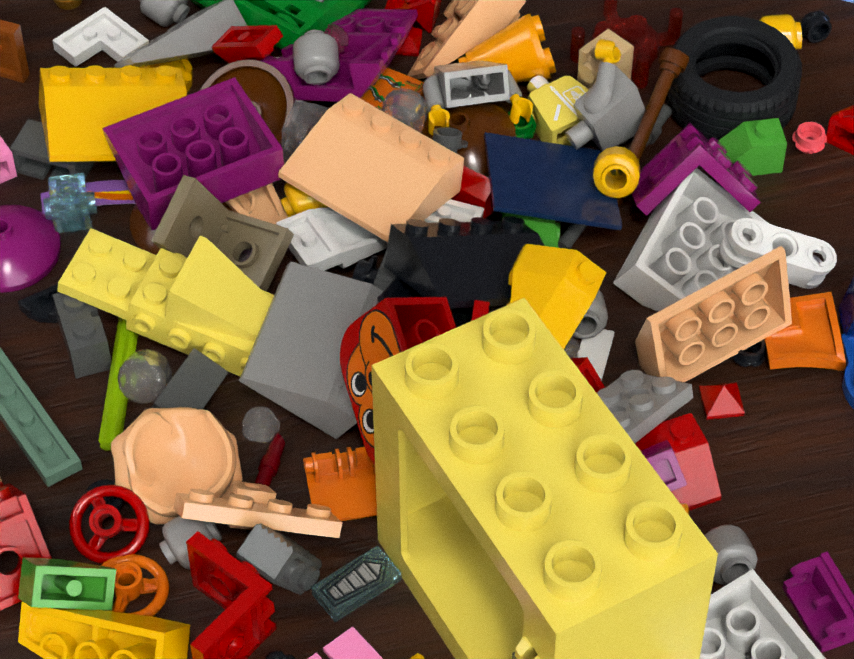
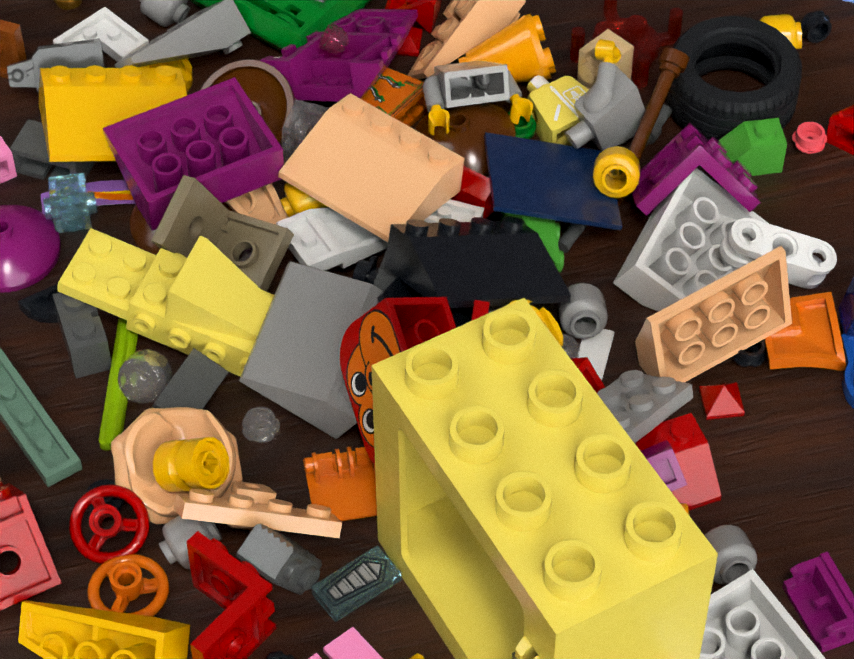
(66, 584): bright green slope -> none
(69, 54): none -> hinge
(191, 464): none -> yellow wheel
(247, 42): red slope -> none
(270, 461): dark red piece -> none
(316, 57): light grey head -> none
(406, 107): clear head -> none
(449, 138): dark grey plate -> none
(556, 285): yellow wedge -> none

